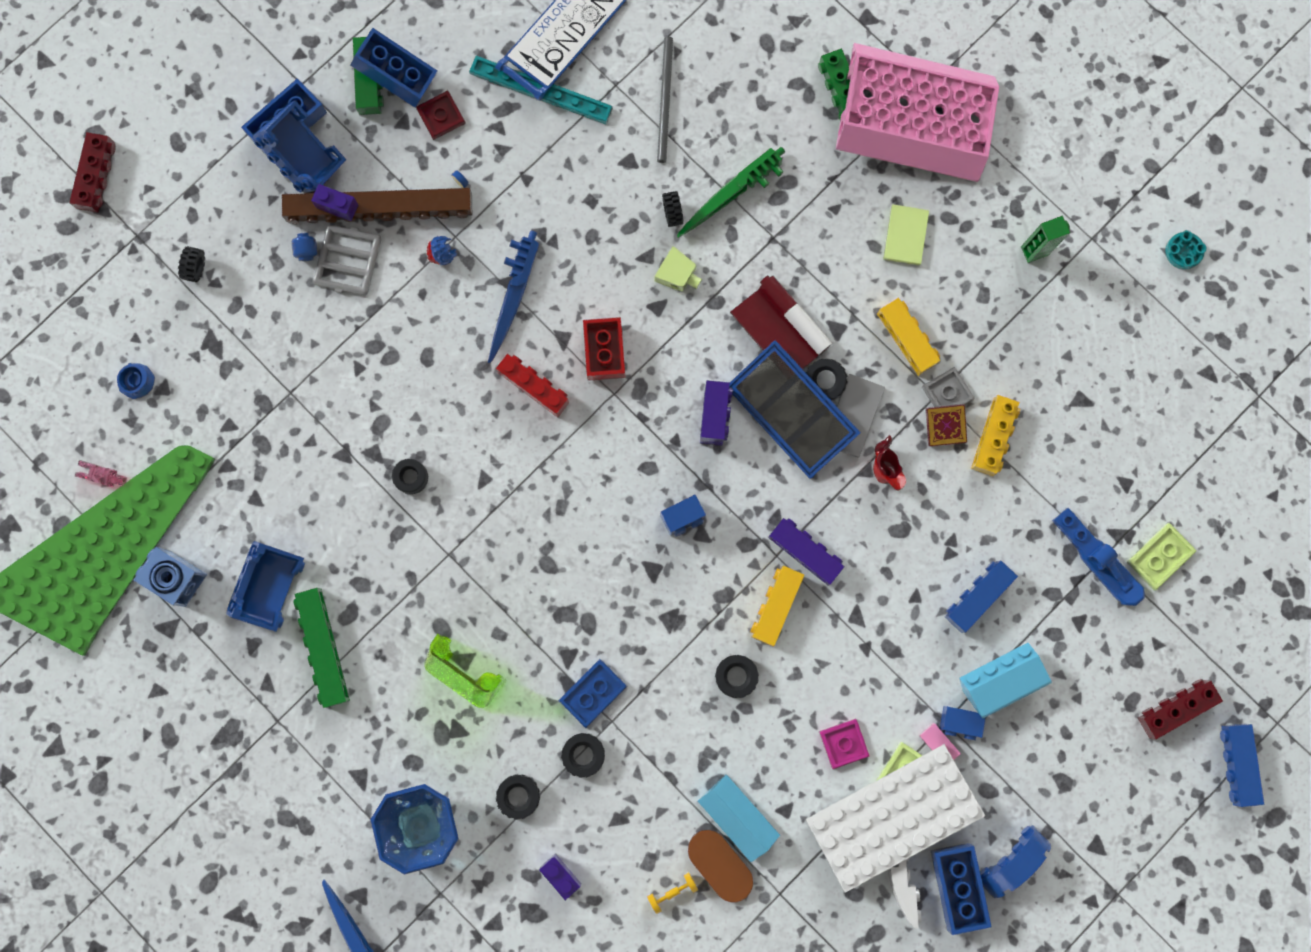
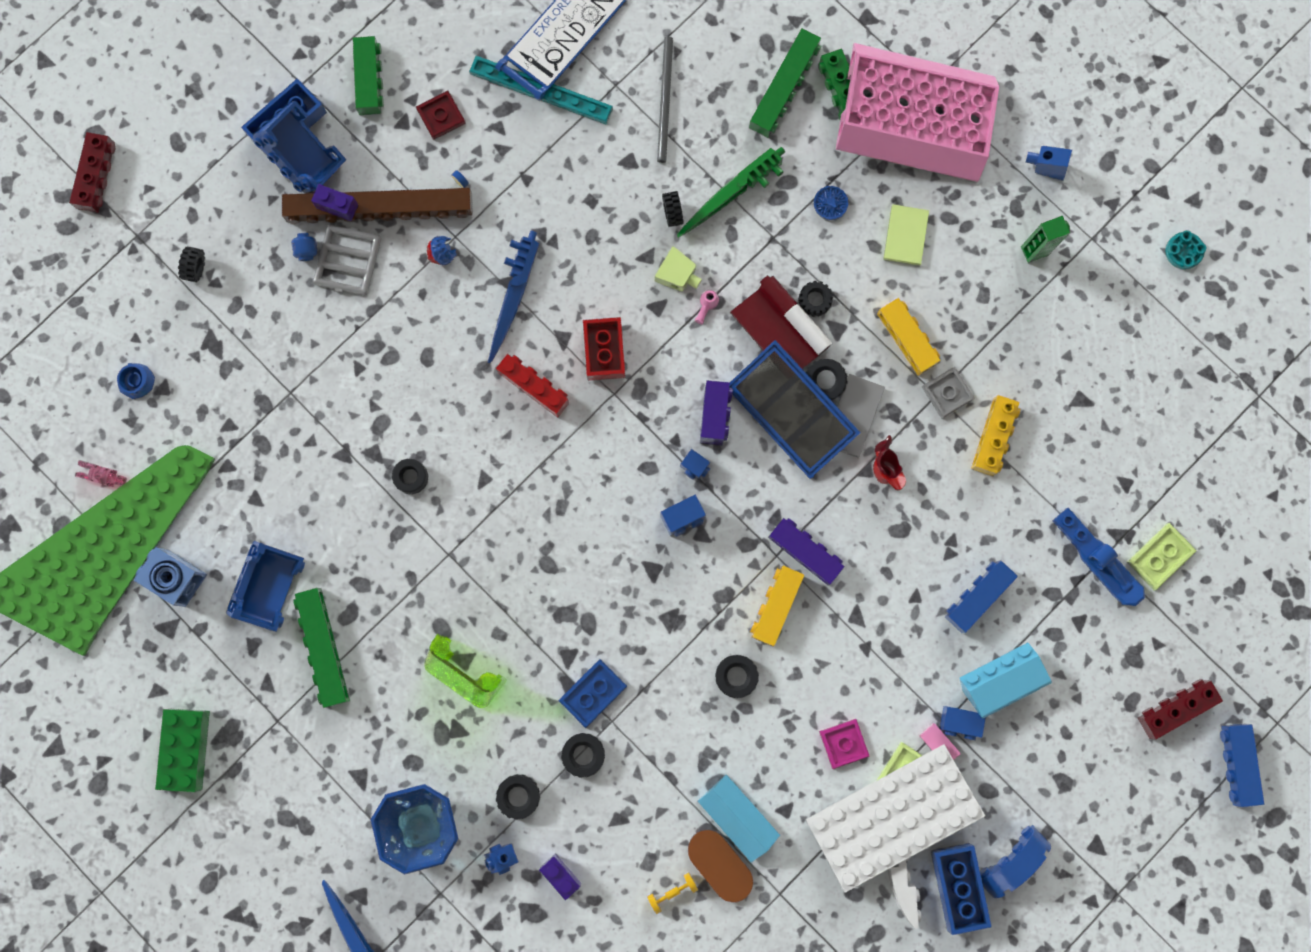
(182, 750): none -> green brick
(393, 67): blue brick -> none
(500, 858): none -> blue brick
(695, 465): none -> blue brick
(706, 305): none -> bright pink bar
(785, 82): none -> green brick
(823, 290): none -> black tyre
(830, 202): none -> blue wheel
(946, 425): tile -> none
(1050, 161): none -> blue torso

